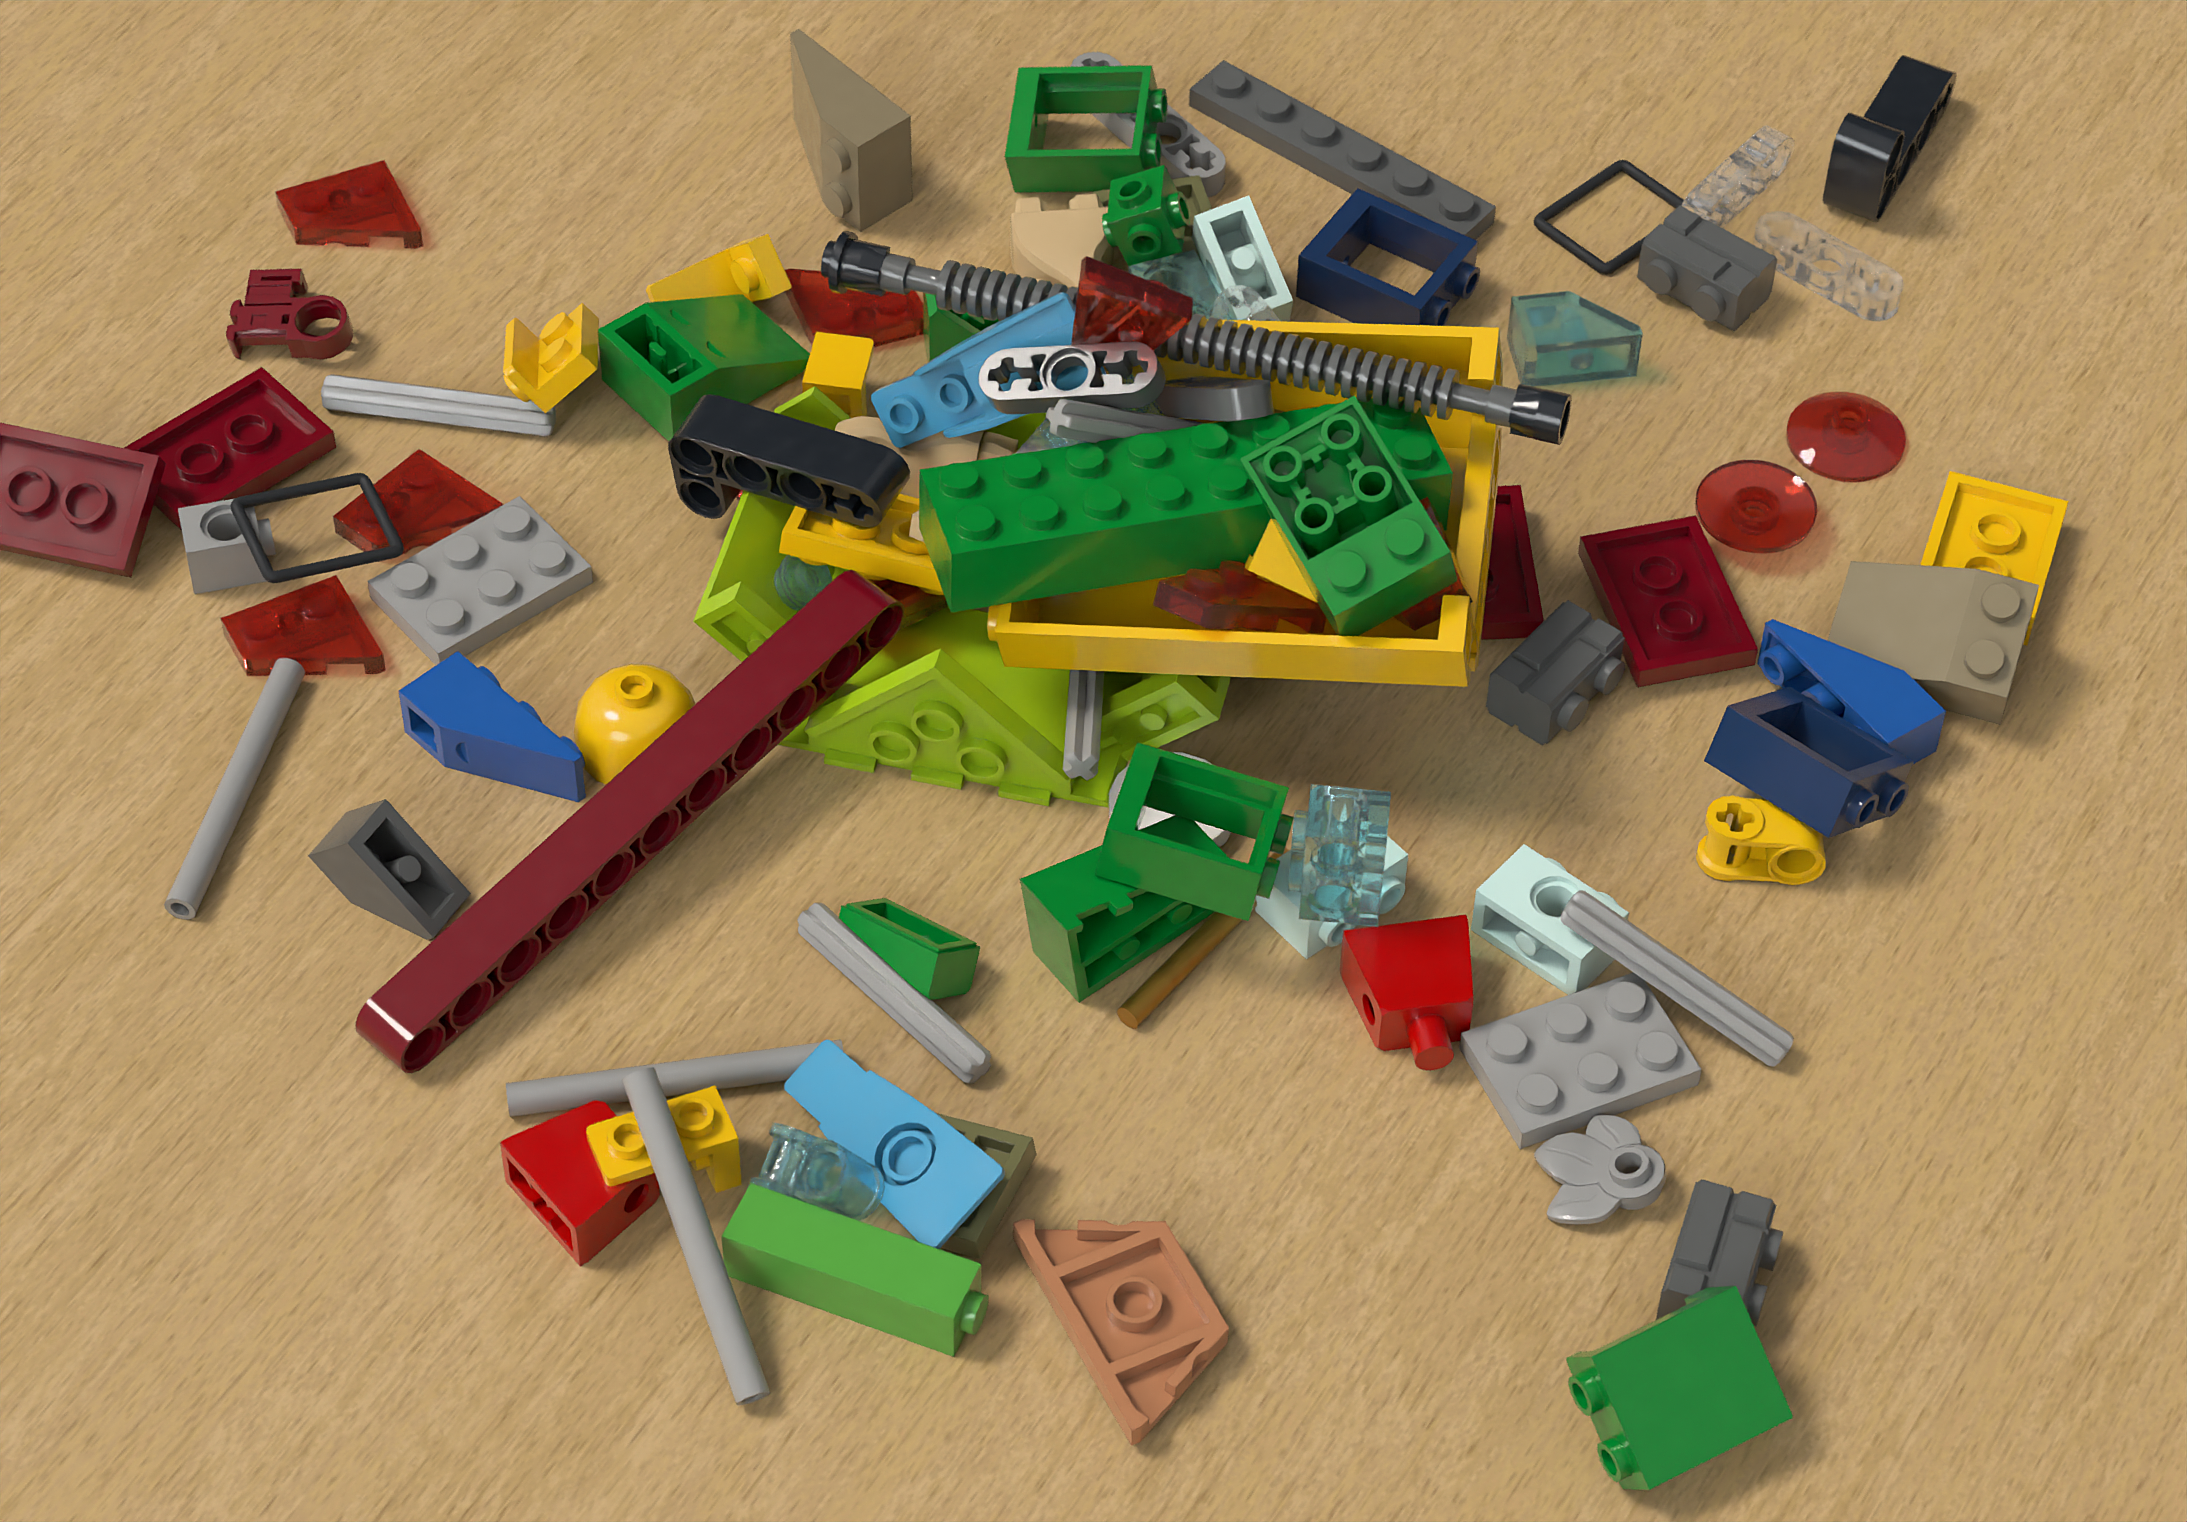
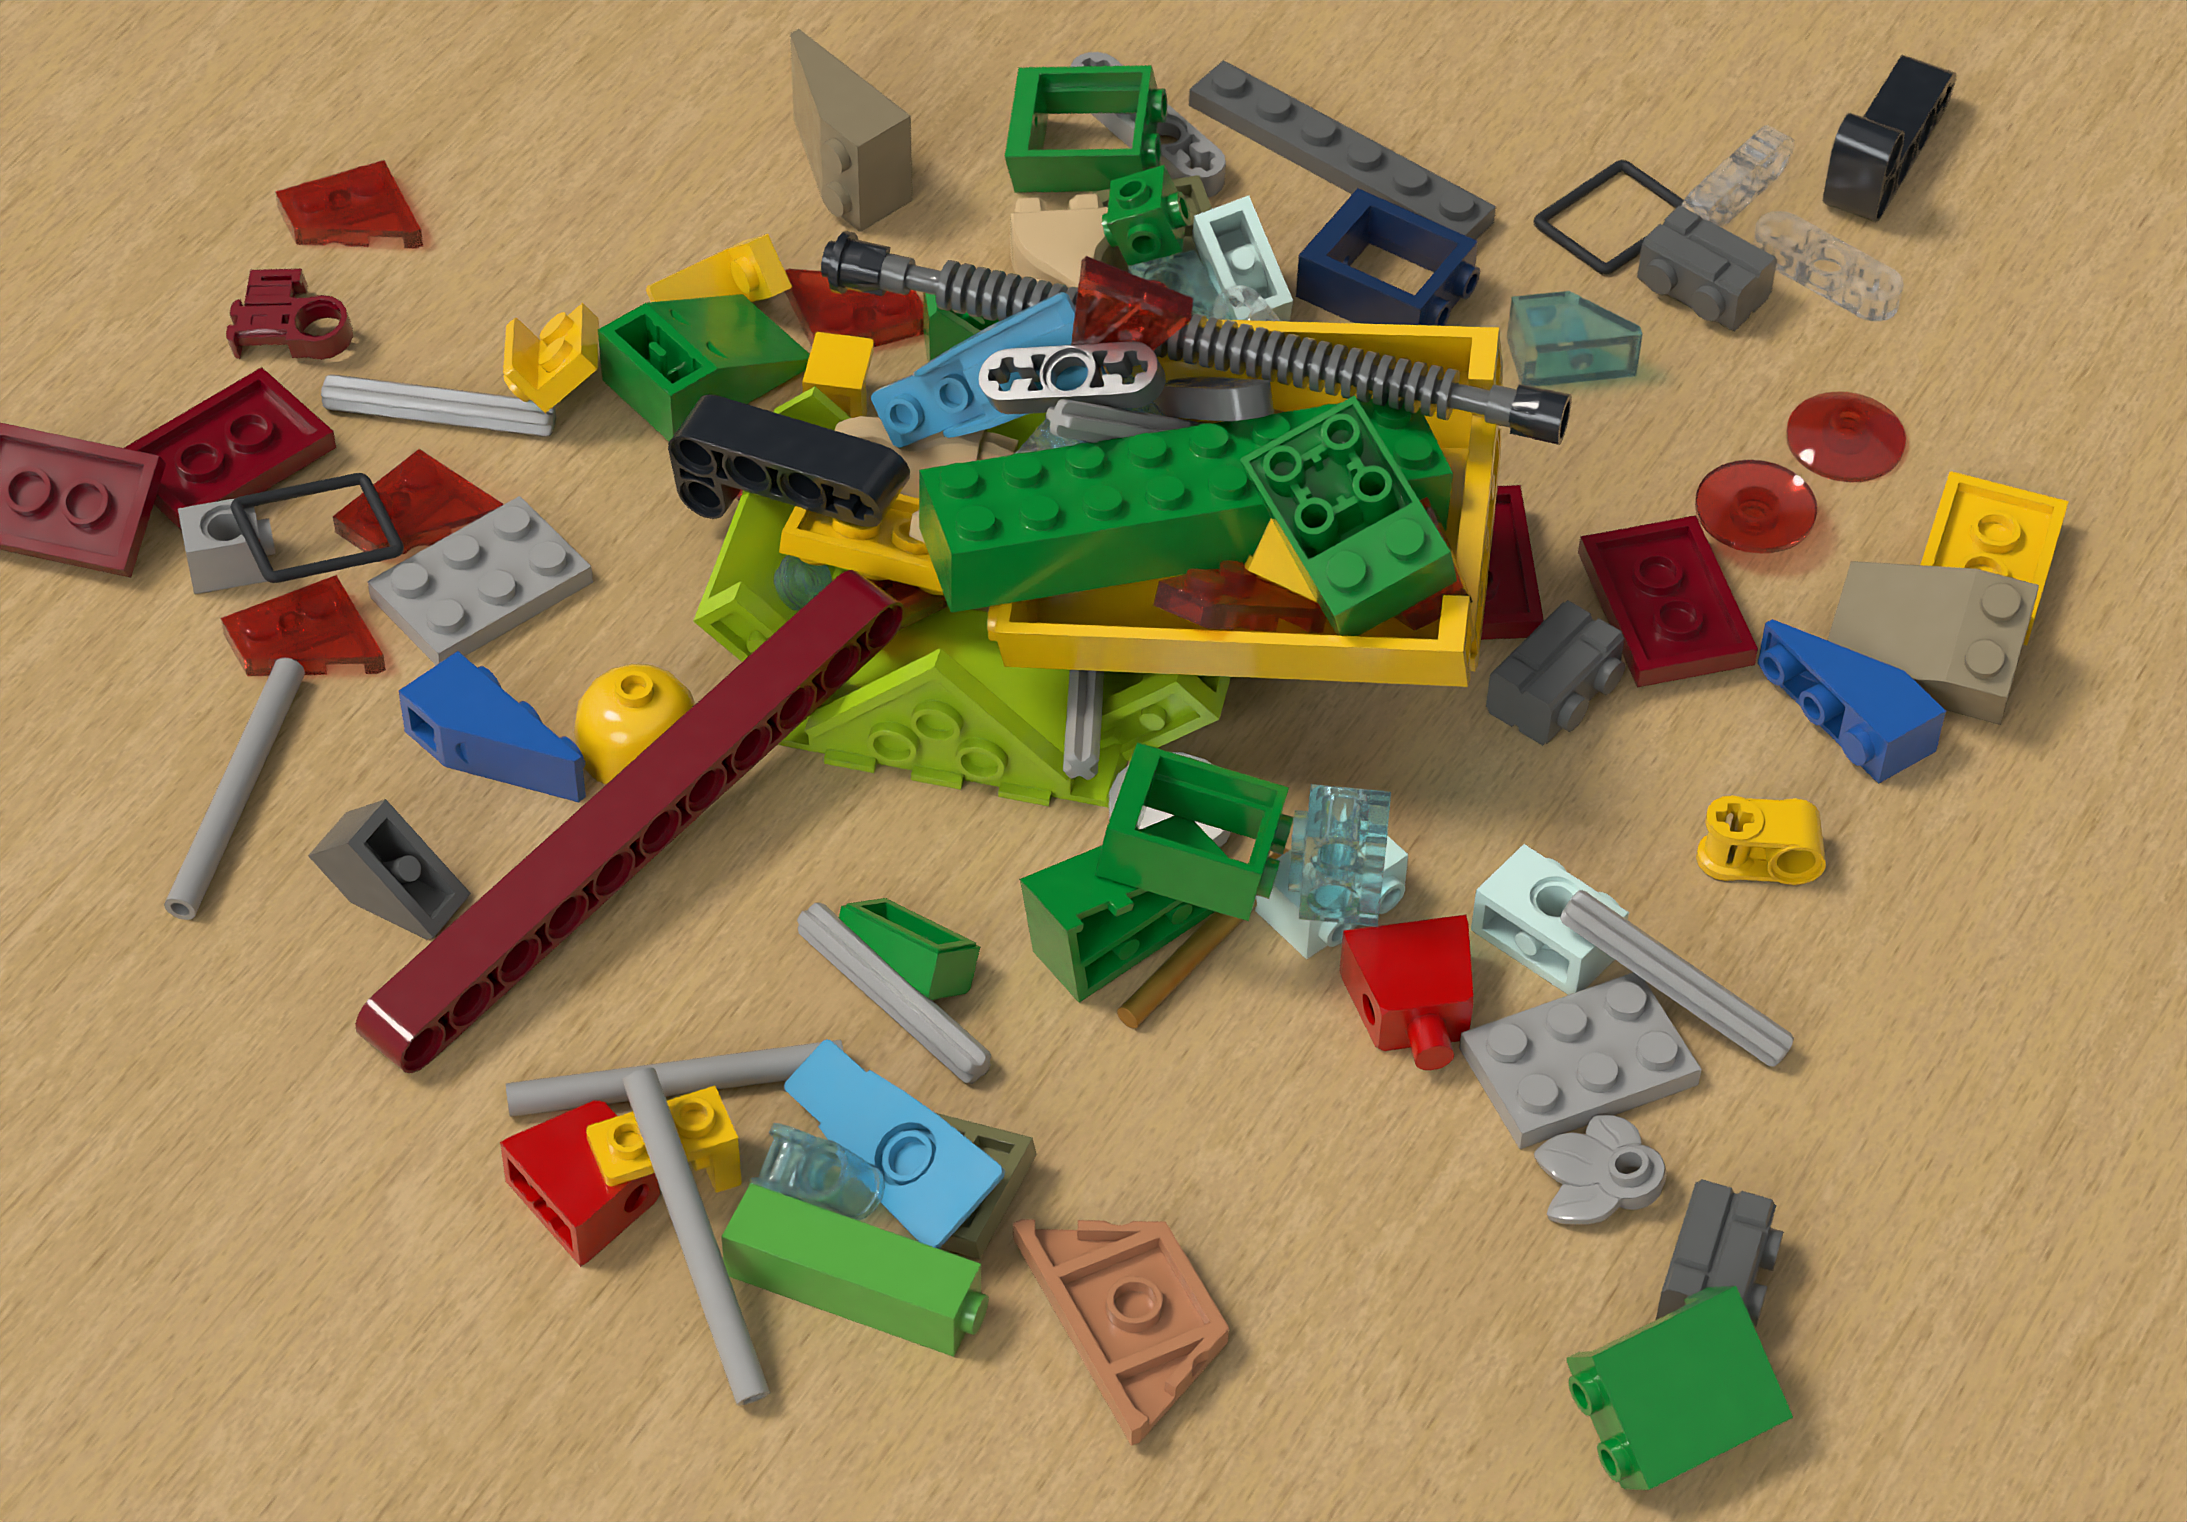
(1809, 762): dark blue window -> none

